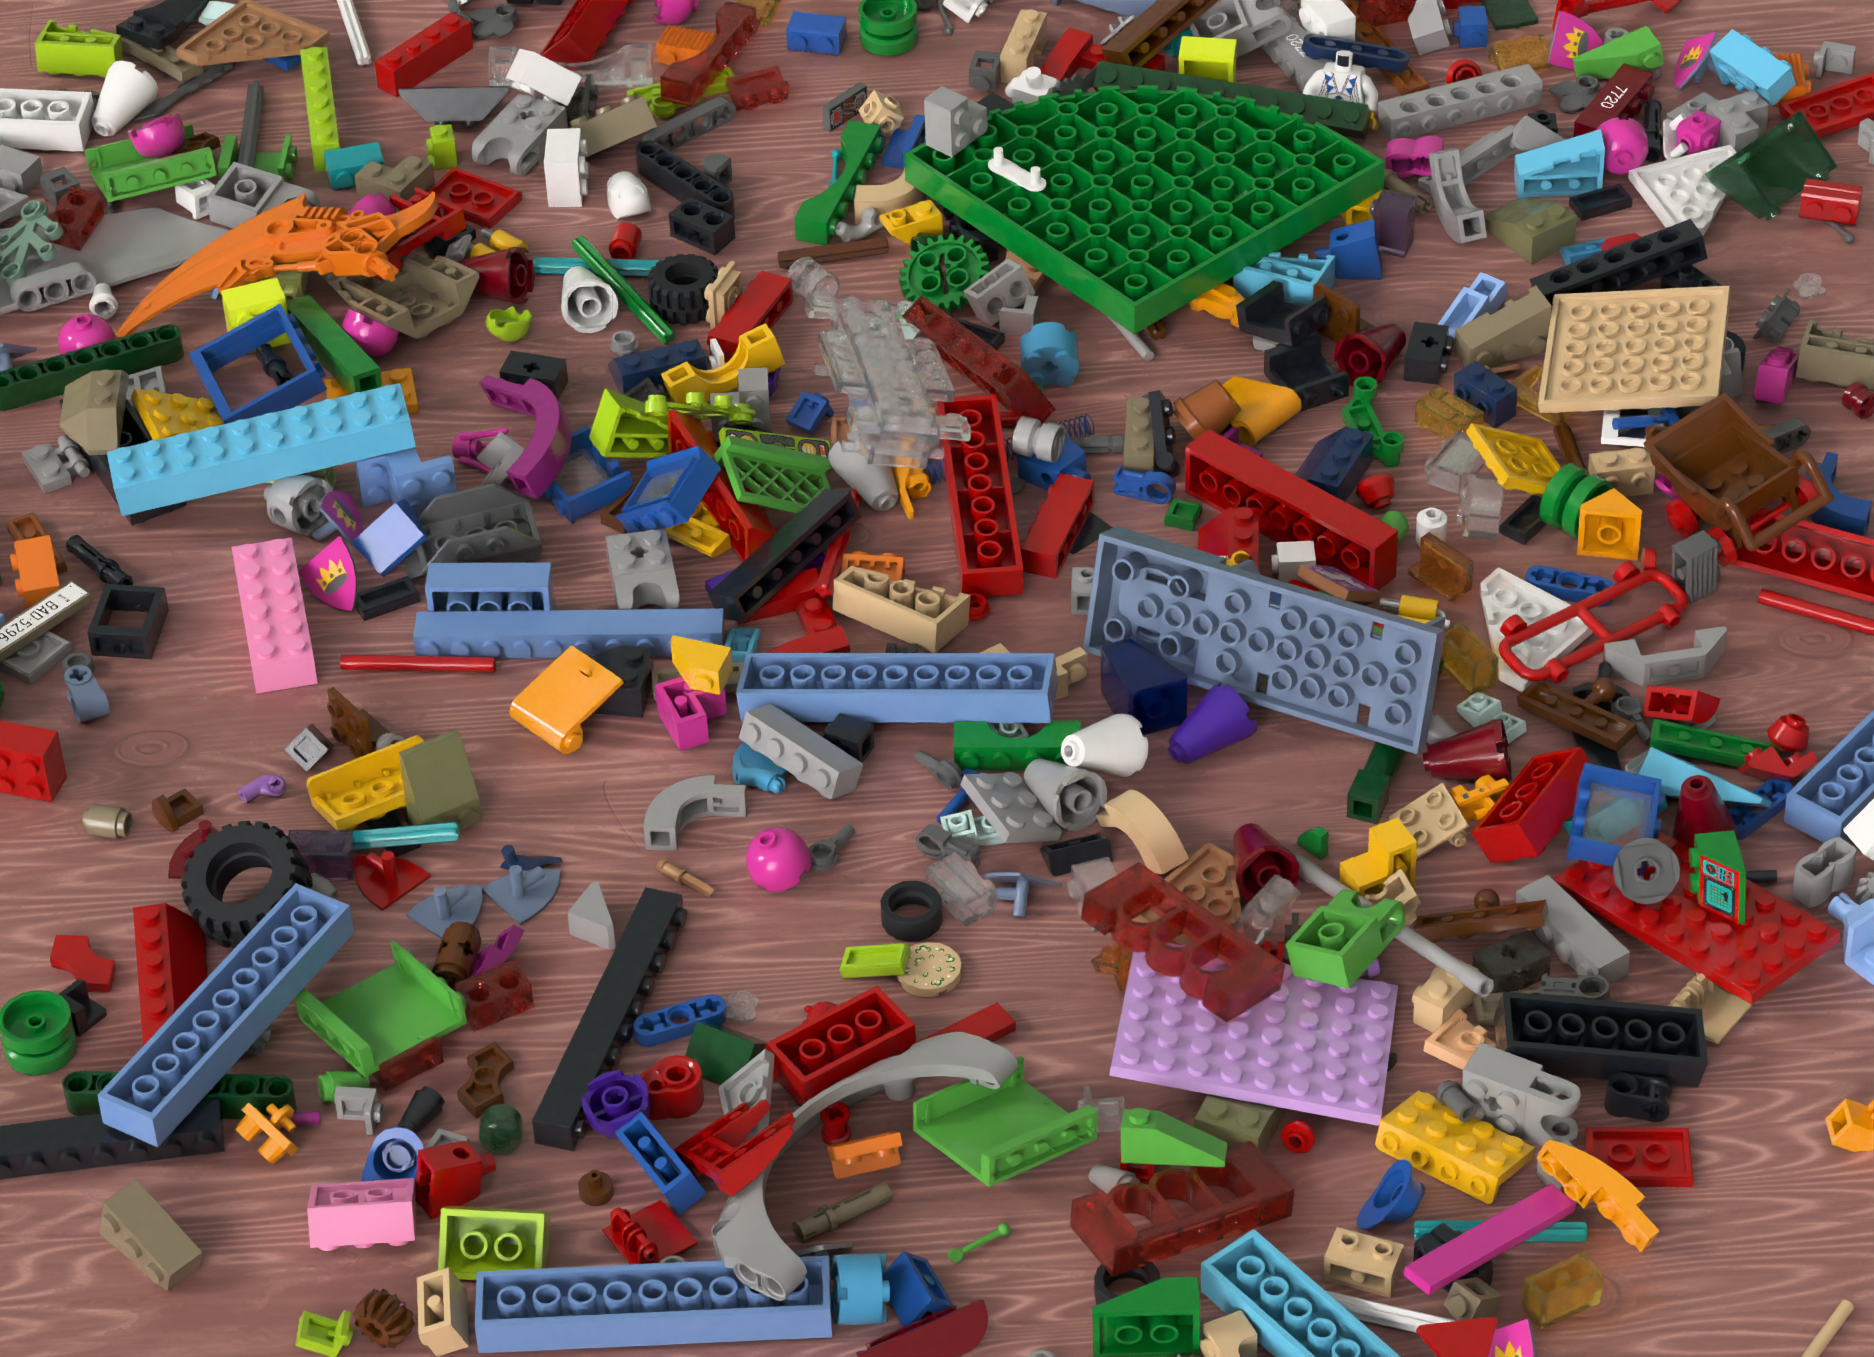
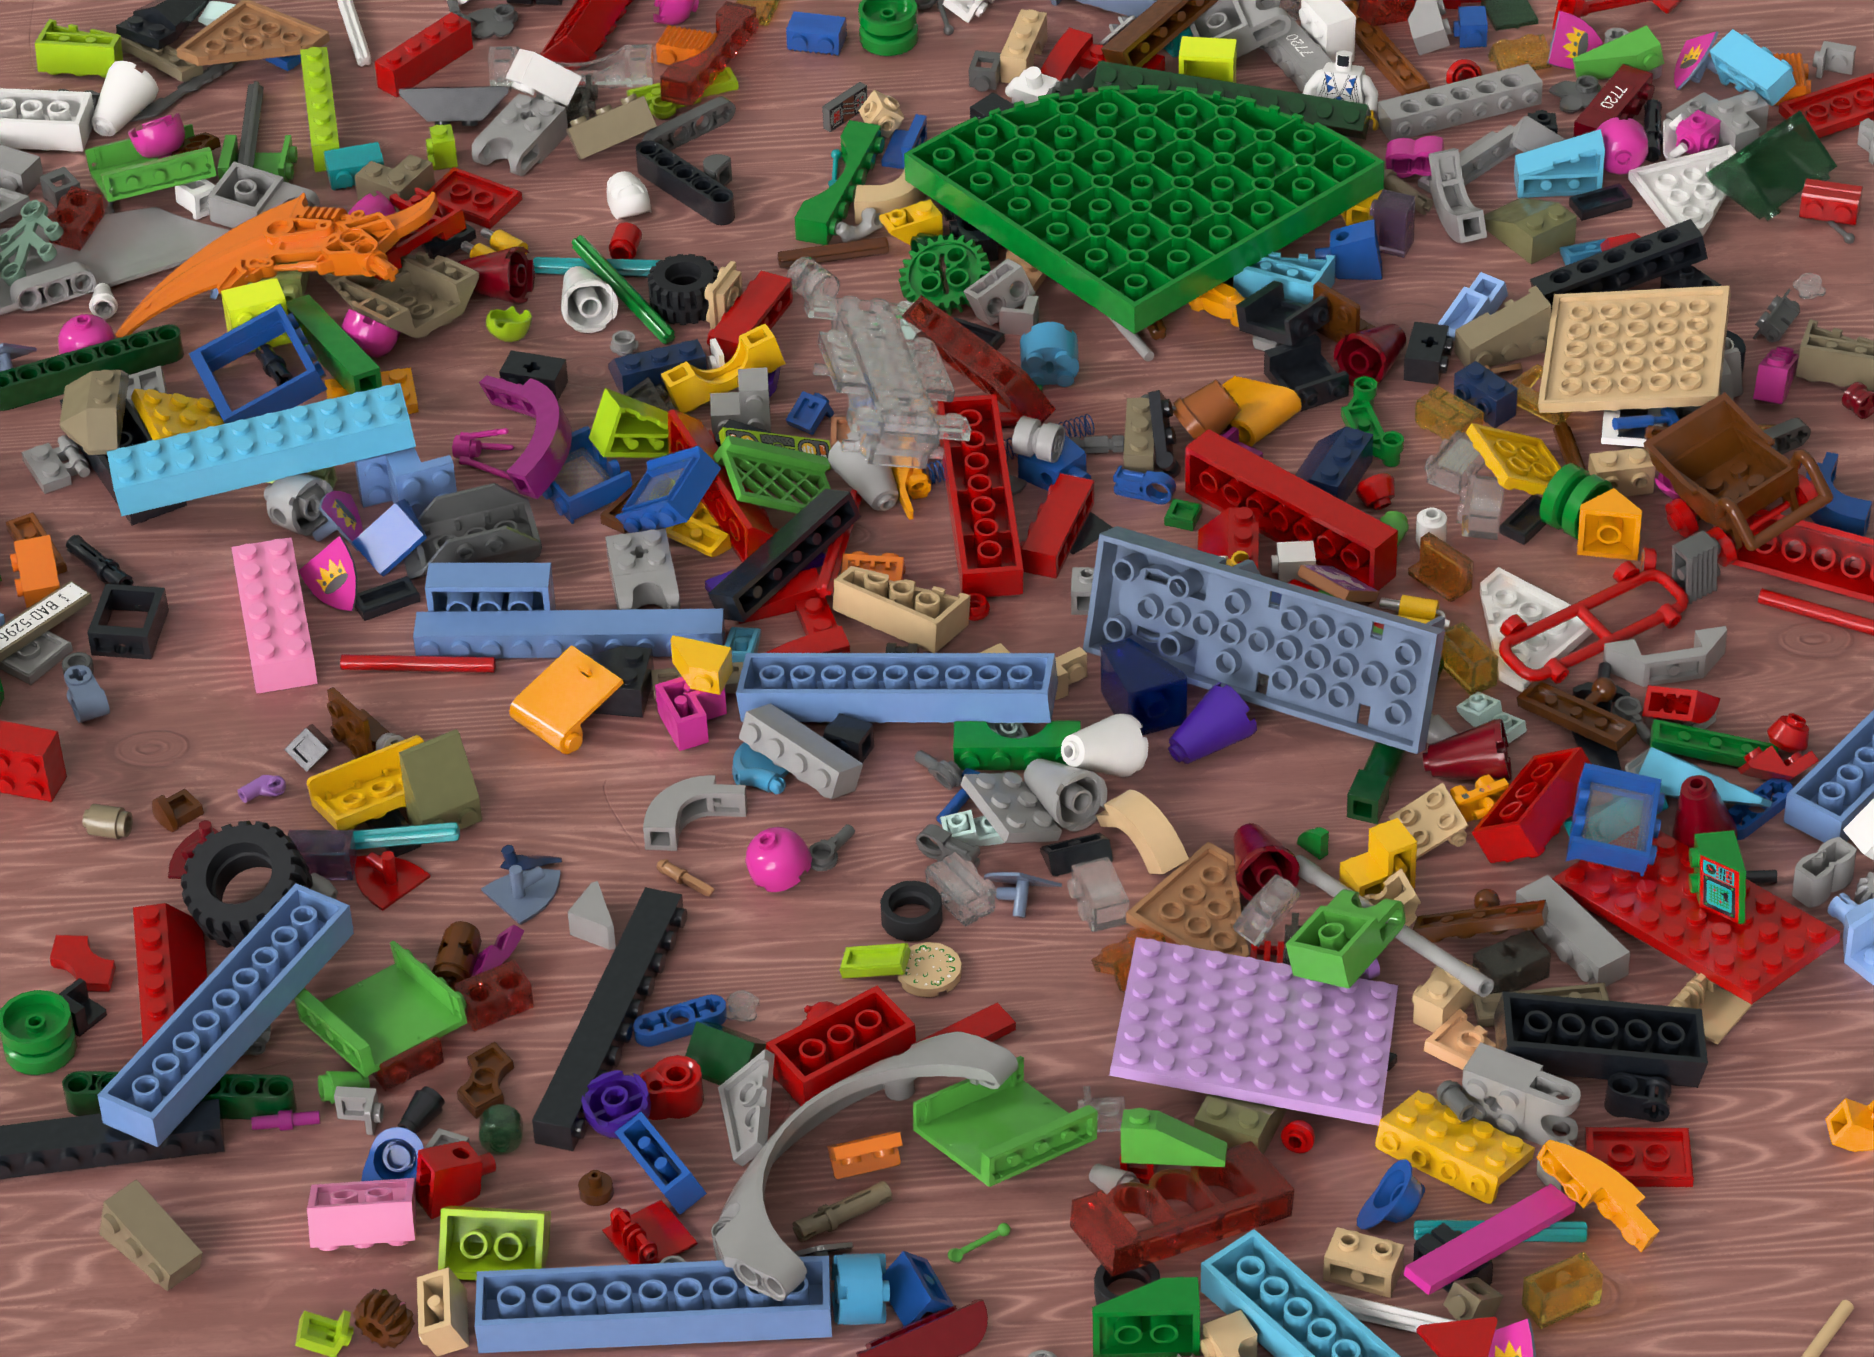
(277, 1144): light orange hips -> none
(447, 907): sand blue shield -> none
(459, 248): light grey slope -> none
(499, 456): light grey bracket -> none
(565, 167): white brick -> none
(695, 405): lime plant -> none
(702, 226): black brick -> none
(732, 1168): red wedge -> none
(757, 88): clear red bracket -> none
(835, 1123): red bush -> none
(952, 121): light grey brick -> none
(1030, 180): white piece -> none
(1226, 993): clear red fence -> none
(1364, 53): dark blue plate -> none
(1560, 577): blue beam -> none
(1575, 986): dark grey piece -> none
(1631, 858): dark grey plate -> none

